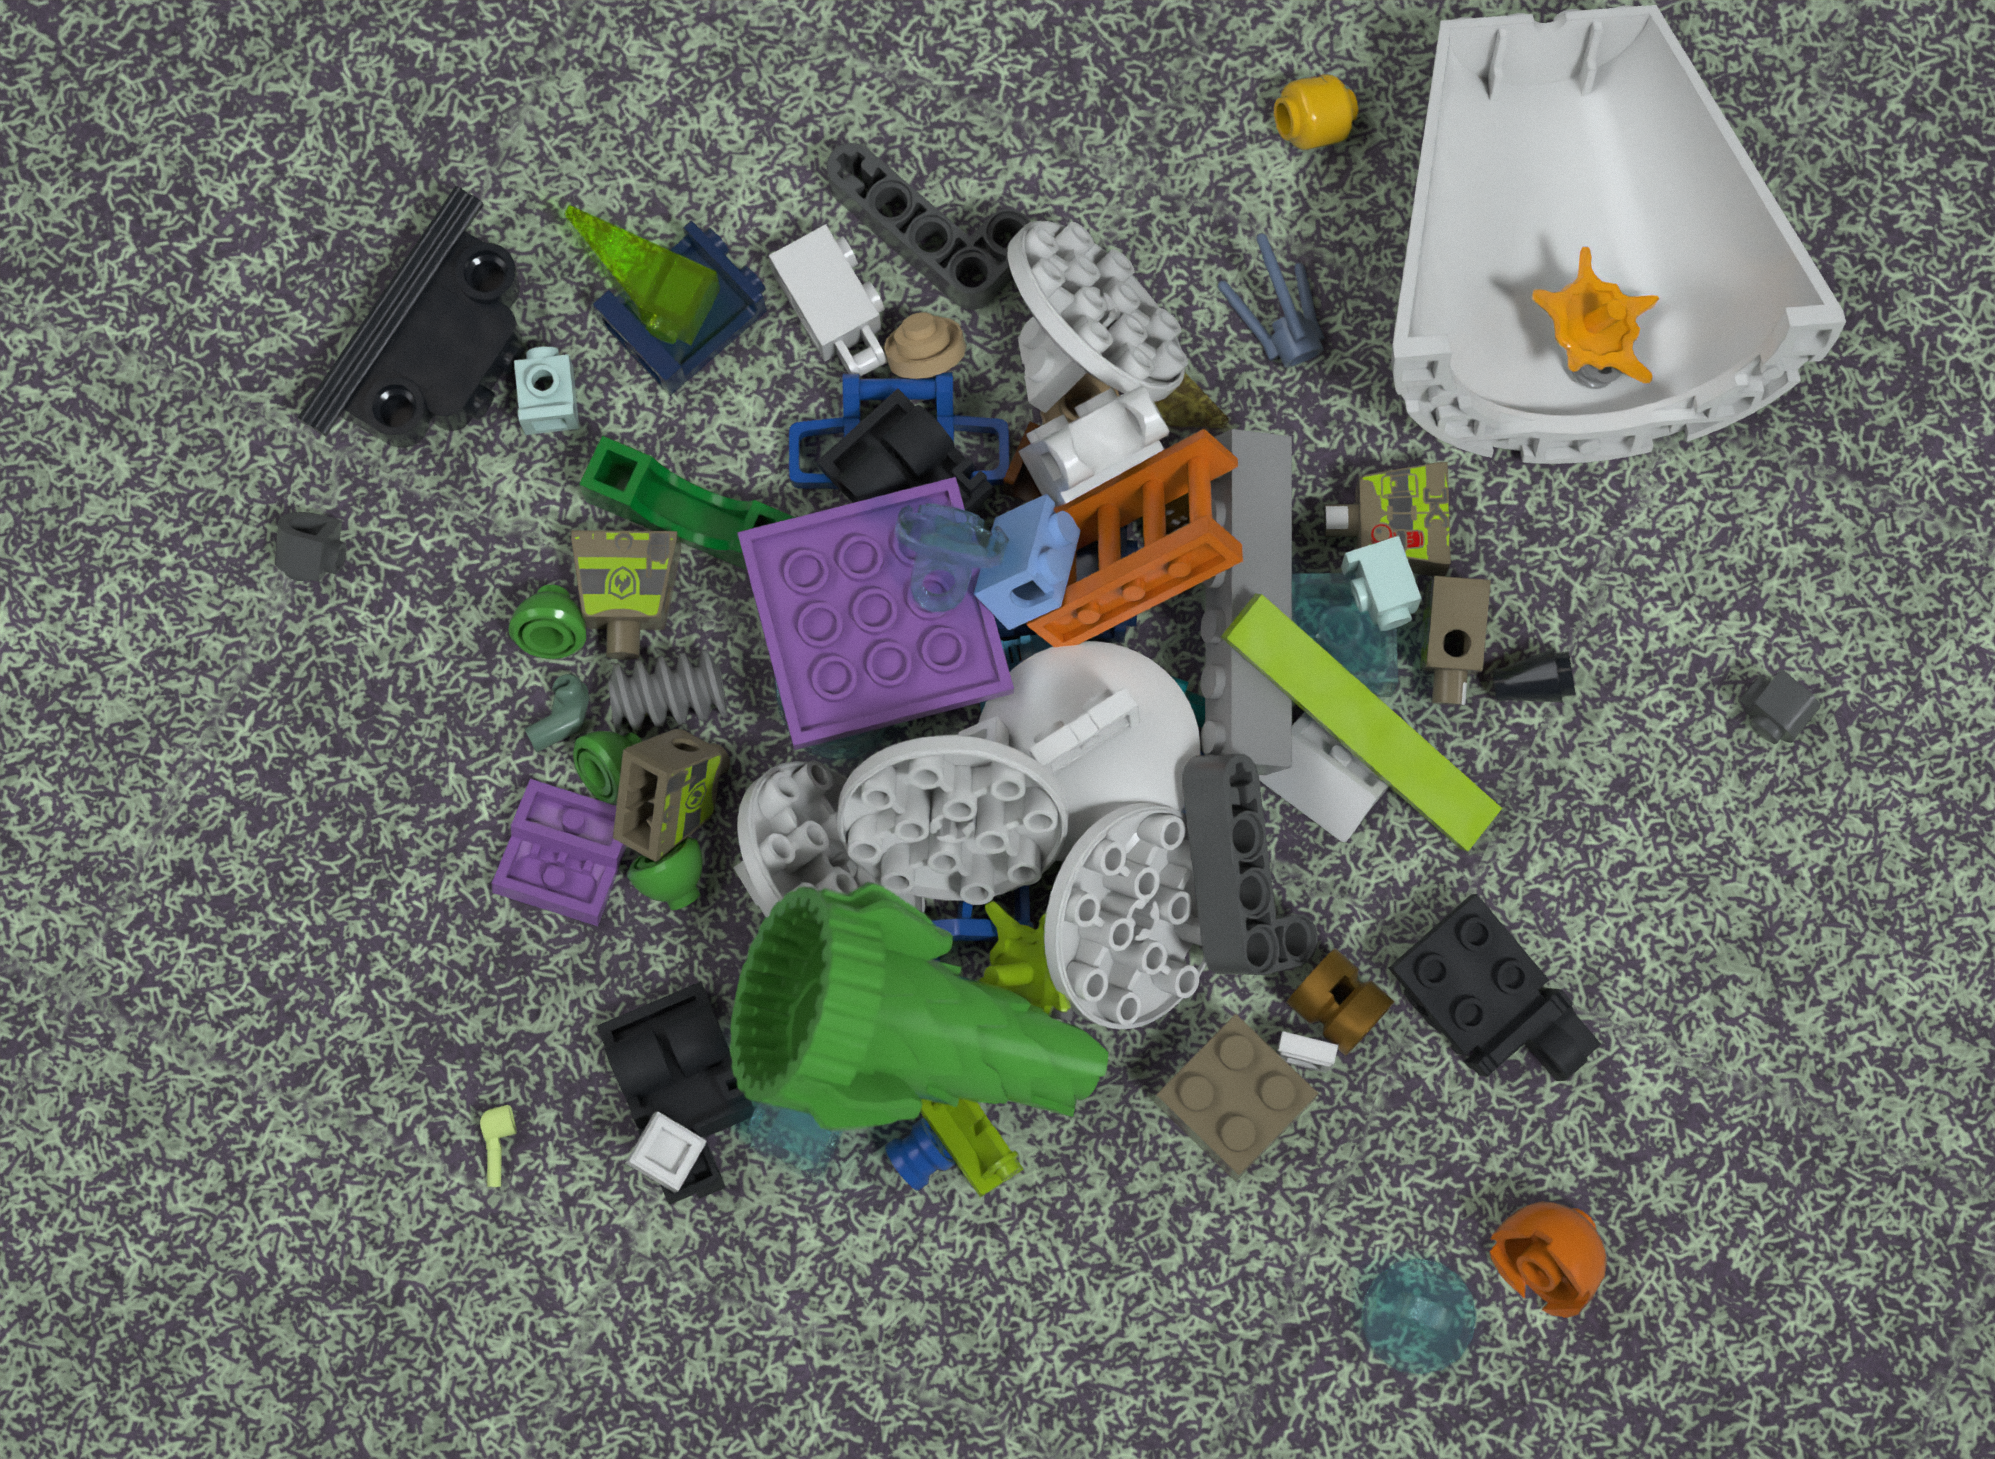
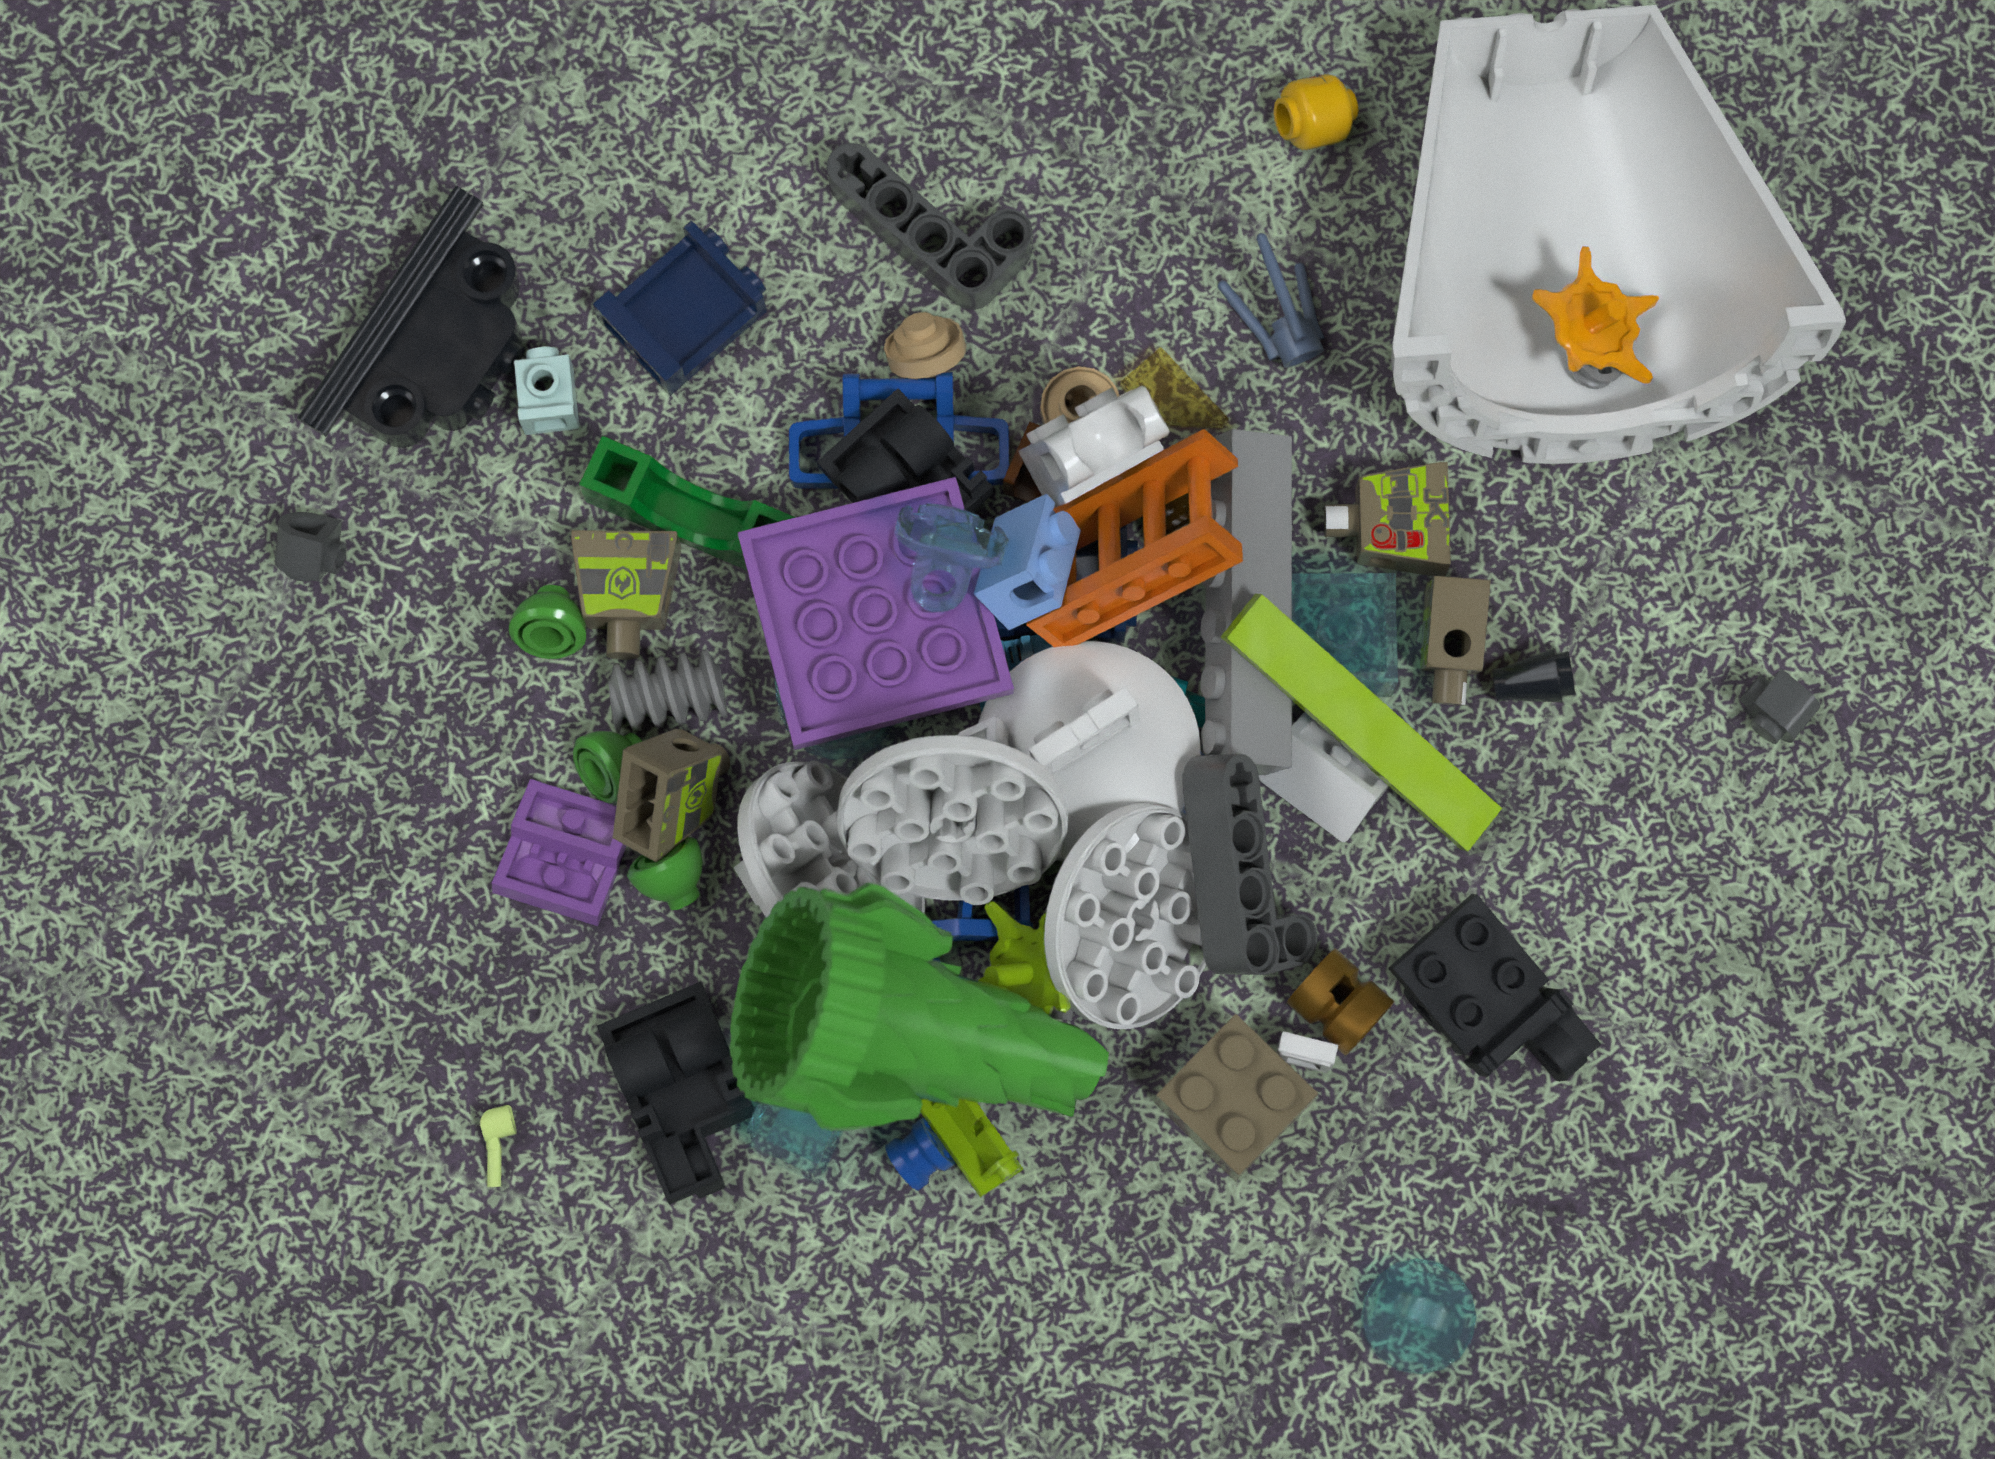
(566, 713): sand green arm -> none
(657, 284): clear neon green slope -> none
(666, 1152): white tile -> none
(830, 298): white brick -> none
(1088, 317): white bracket -> none
(1383, 583): light aqua brick -> none
(1552, 1253): orange cylinder -> none

